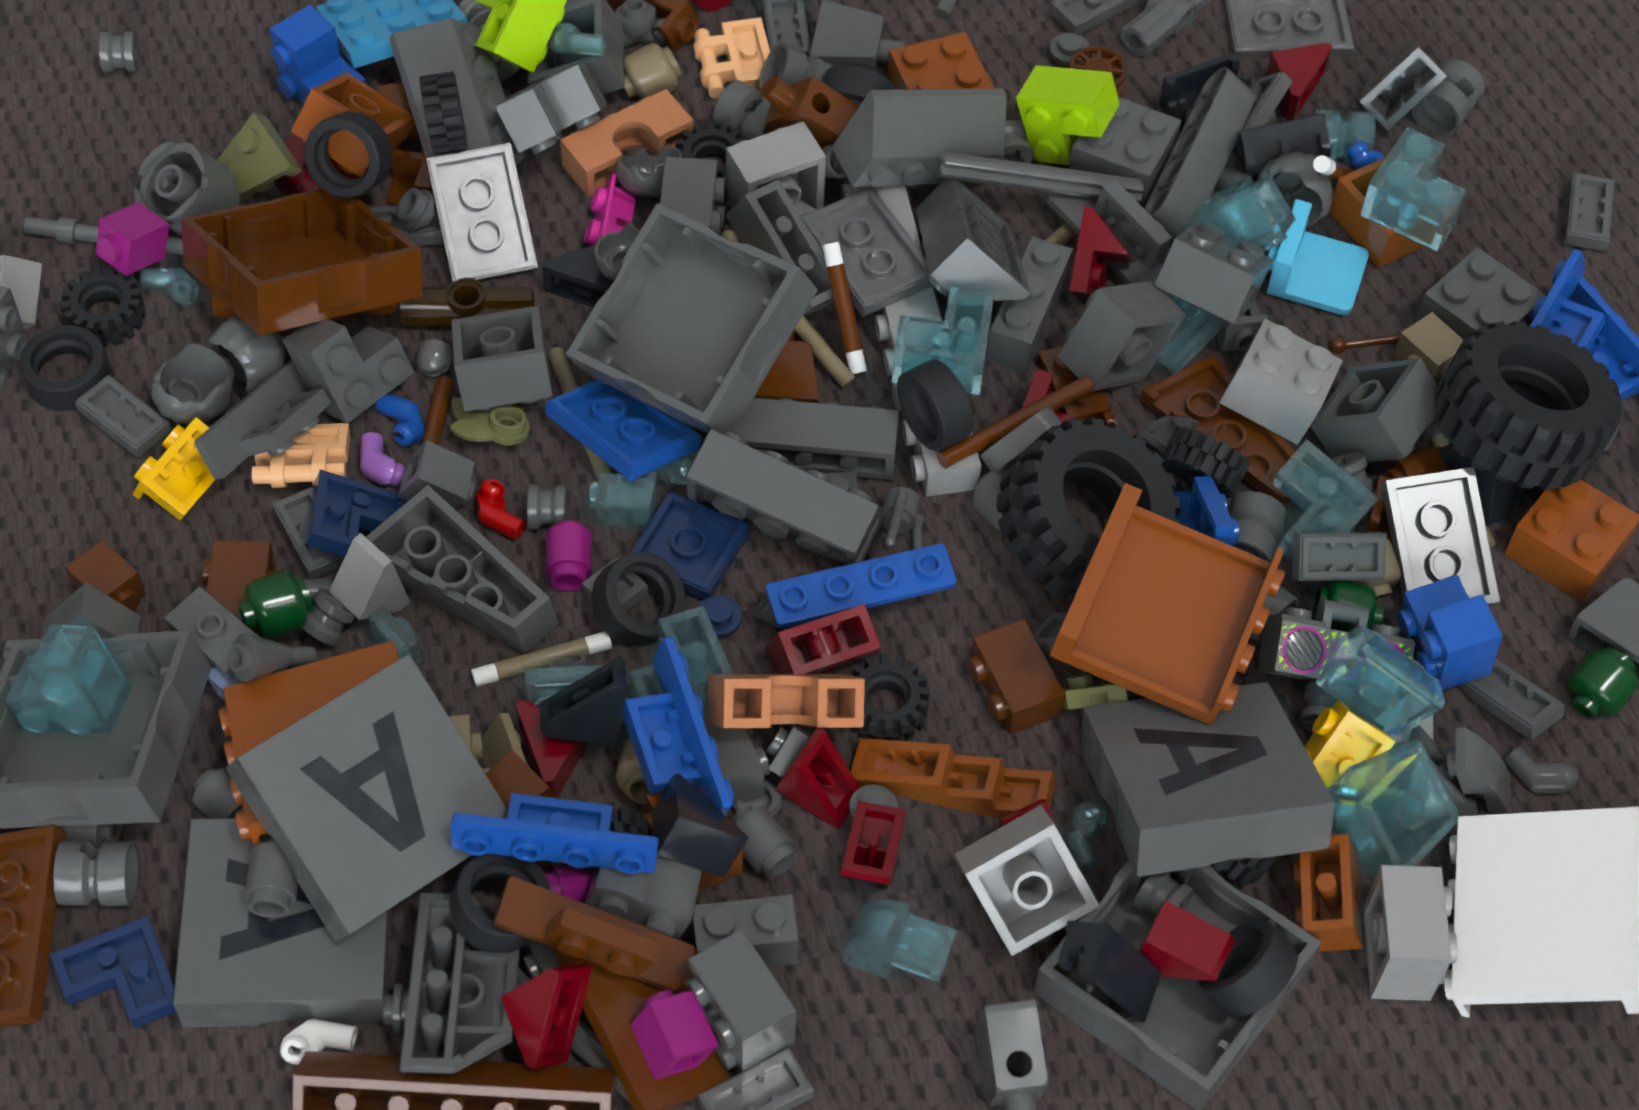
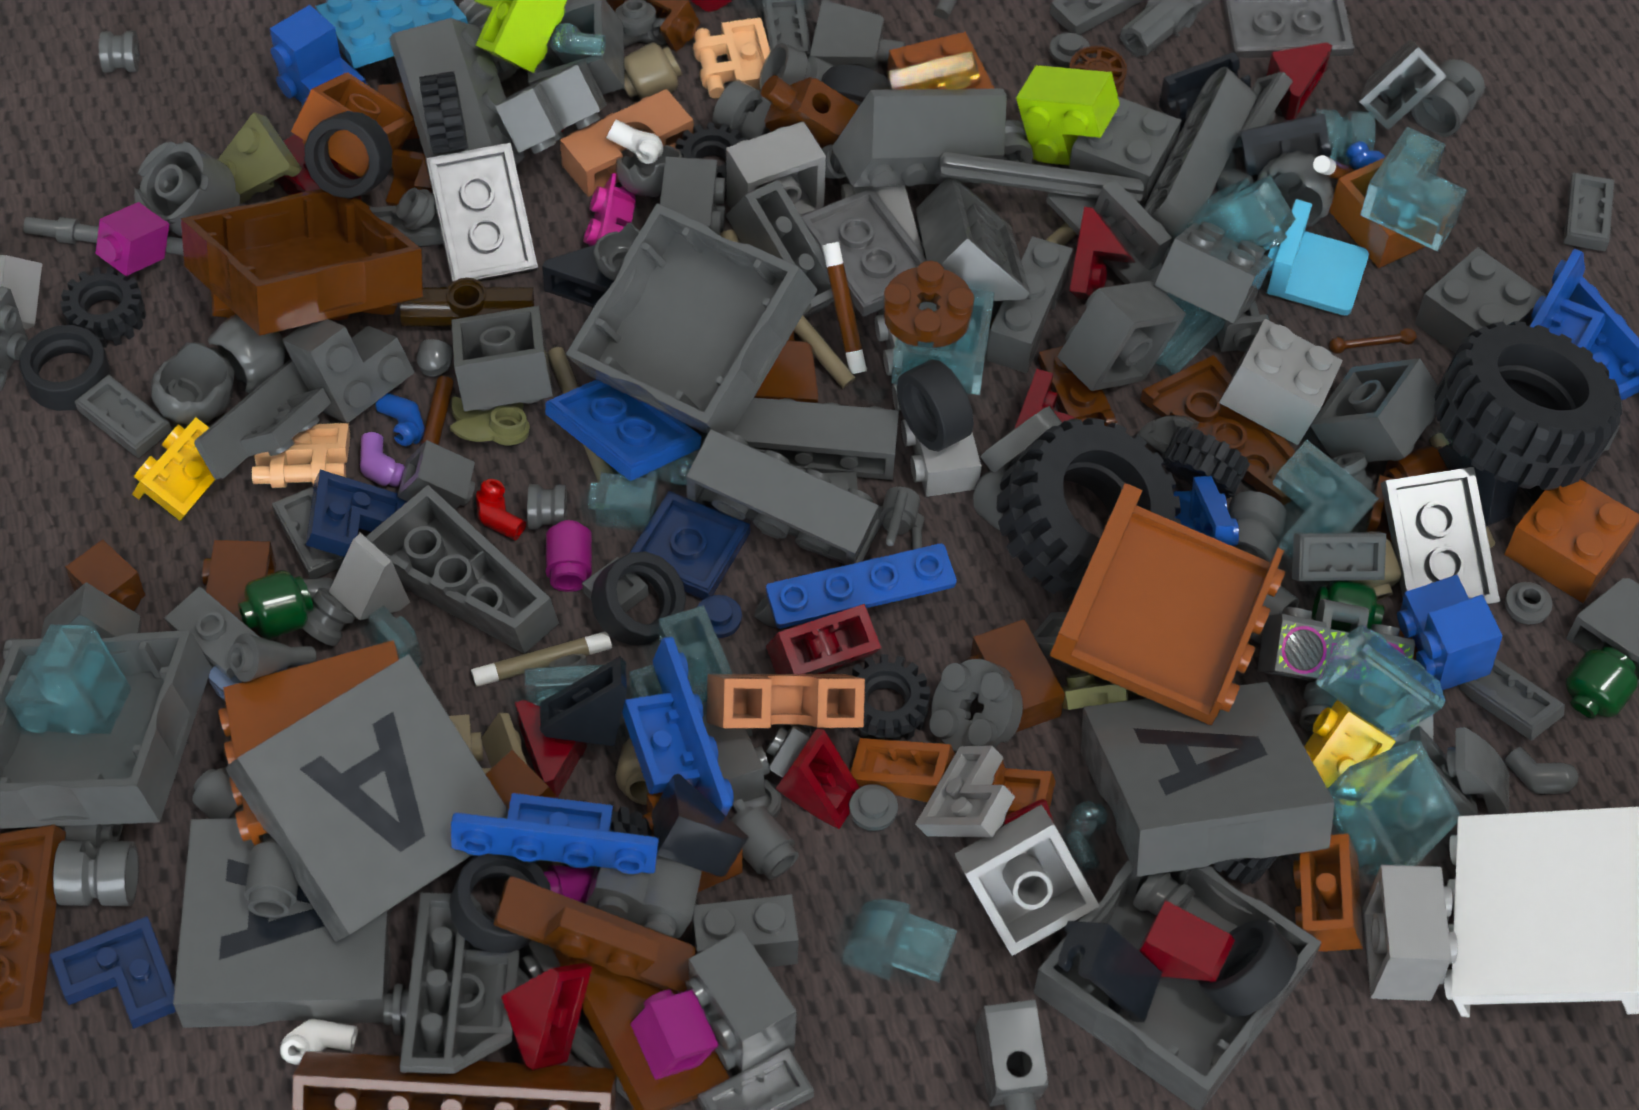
(172, 280): clear light blue arm -> none
(643, 144): none -> white arm
(874, 843): dark red slope -> none
(928, 284): none -> reddish brown plate
(951, 71): none -> clear yellow plate
(957, 691): none -> dark grey plate
(966, 799): none -> light grey plate
(999, 429): reddish brown bar -> none
(1431, 342): dark tan brick -> none
(1526, 612): none -> dark grey plate

